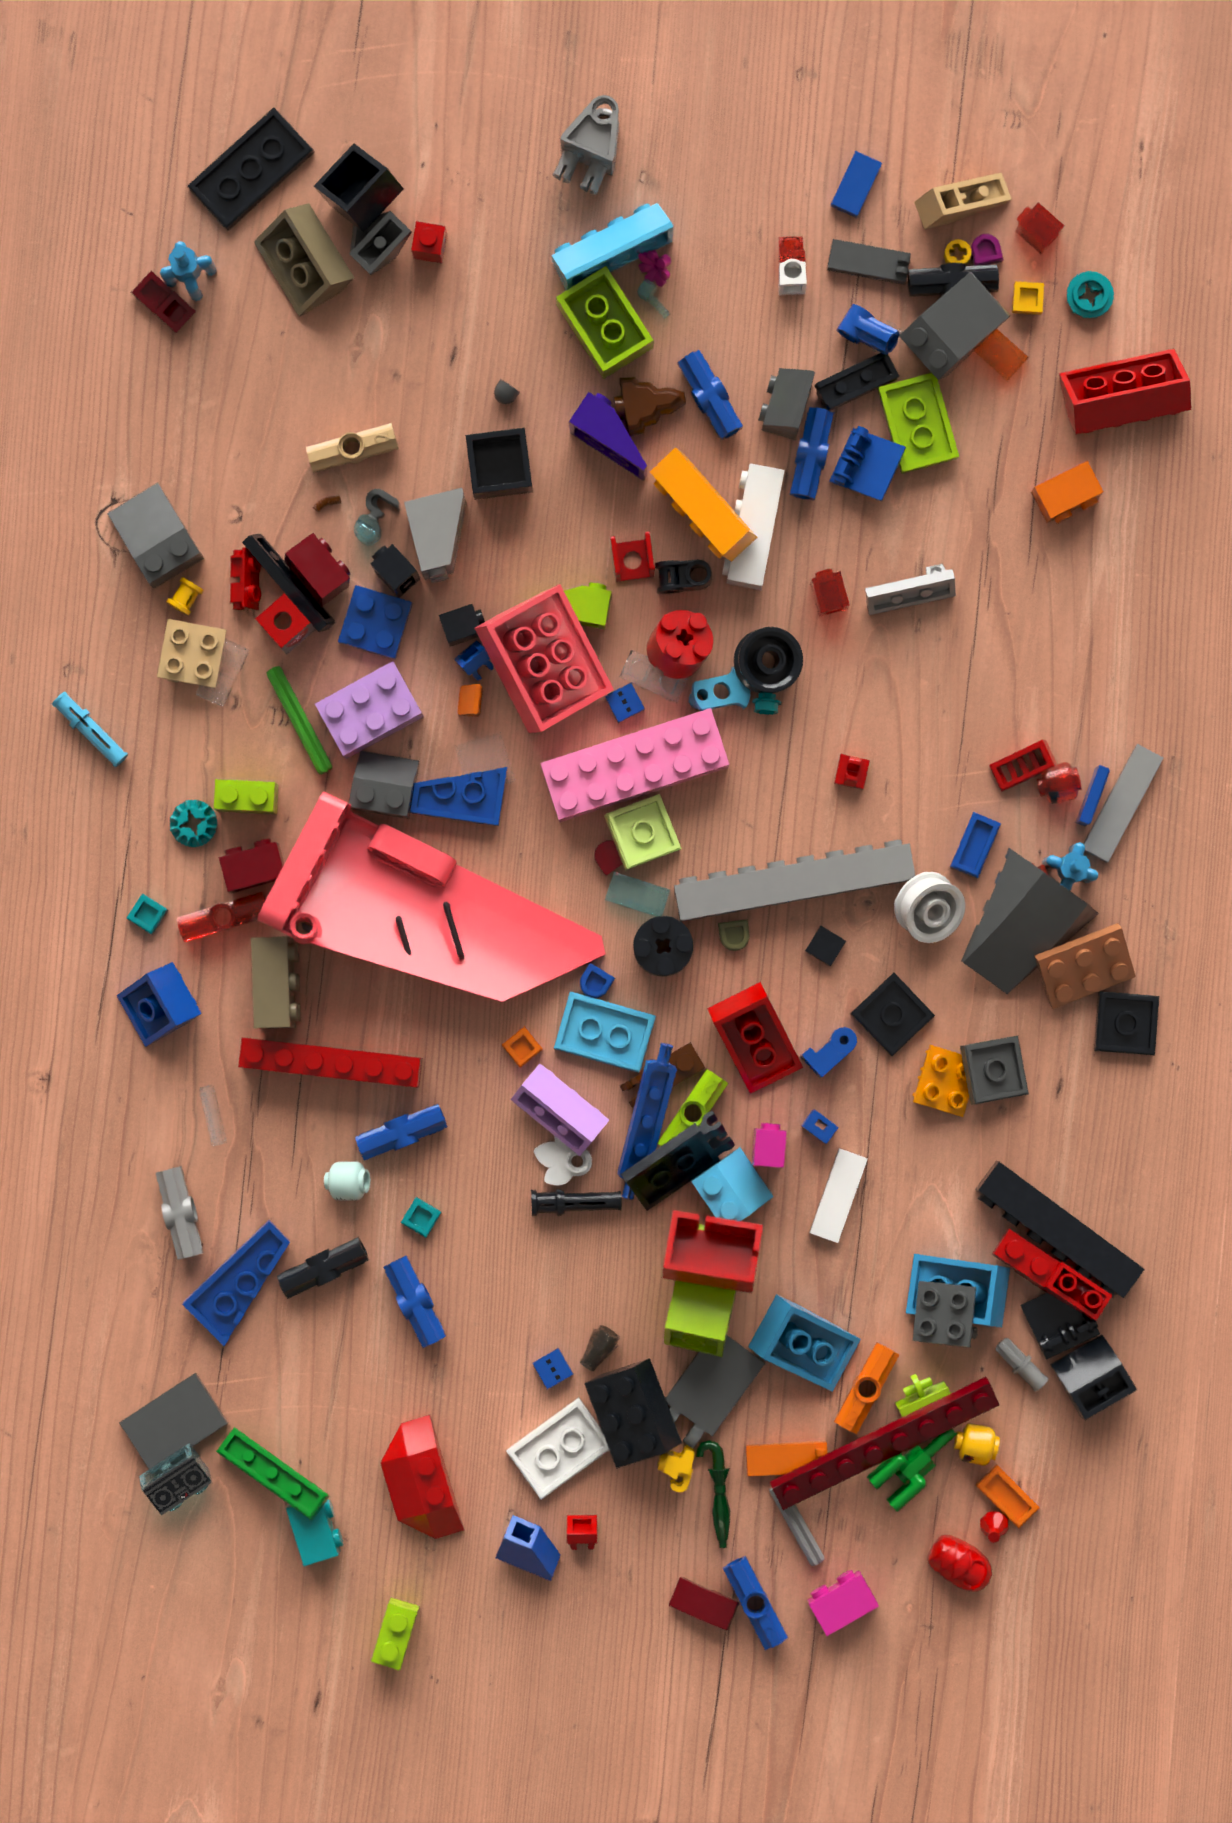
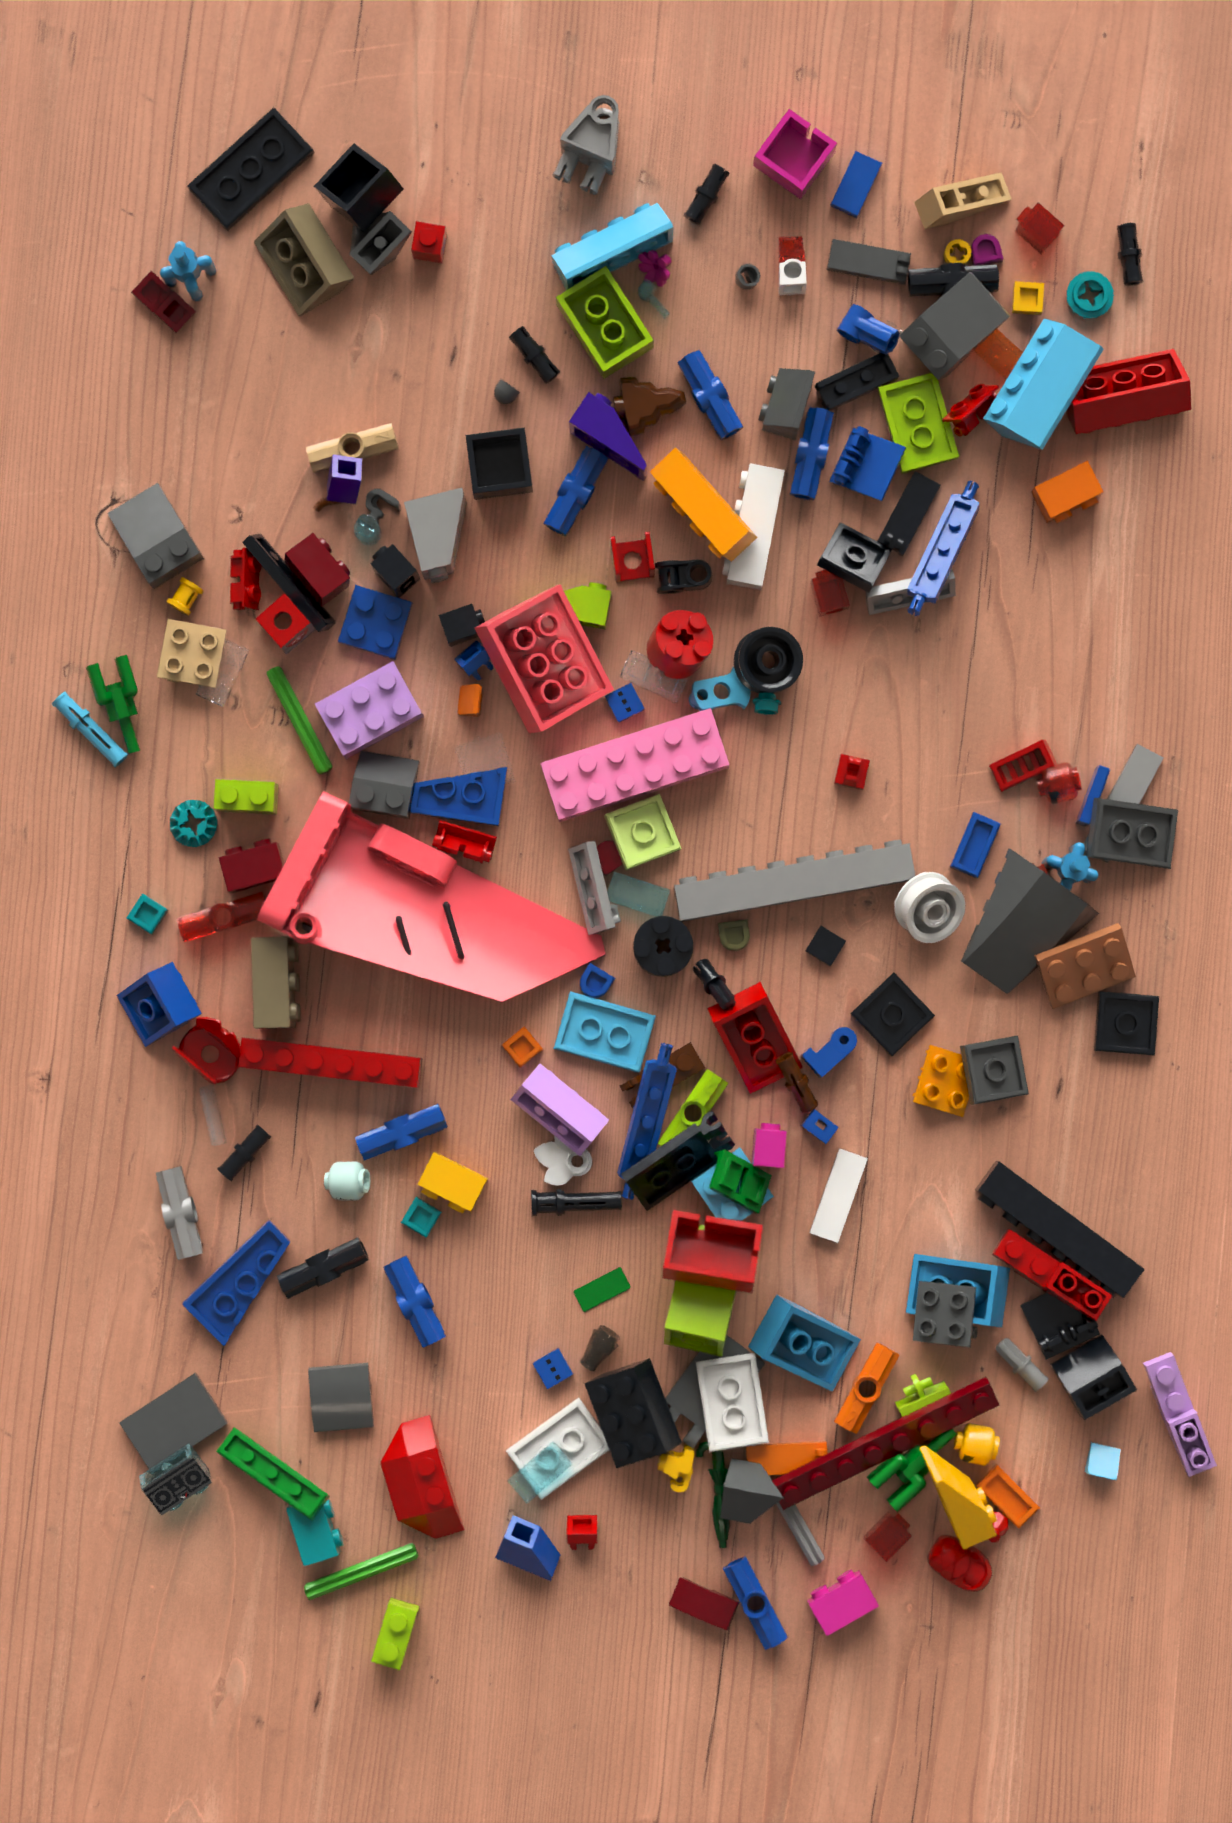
(117, 698): none -> green plant
(205, 1033): none -> red piece
(244, 1153): none -> black pin
(341, 1397): none -> dark grey slope
(344, 479): none -> dark purple brick
(361, 1571): none -> bright green axle
(453, 1182): none -> yellow brick
(456, 838): none -> red hinge
(534, 354): none -> black pin
(540, 1472): none -> clear light blue tile
(576, 491): none -> blue piece
(592, 890): none -> light grey hinge
(602, 1289): none -> green sticker
(706, 194): none -> black pin
(714, 984): none -> black axle
(727, 1177): none -> green piece
(732, 1402): none -> white tile
(747, 1492): none -> dark grey slope
(751, 274): none -> dark grey hinge
(792, 157): none -> dark pink piece
(796, 1082): none -> reddish brown pin
(854, 557): none -> black tile
(888, 1535): none -> clear red brick
(909, 513): none -> black hinge
(943, 548): none -> plate
(960, 1501): none -> yellow slope
(964, 412): none -> red hinge
(1042, 384): none -> medium azure slope
(1103, 1461): none -> slope
(1129, 254): none -> black pin
(1132, 833): none -> dark grey tile
(1179, 1414): none -> lavender slope

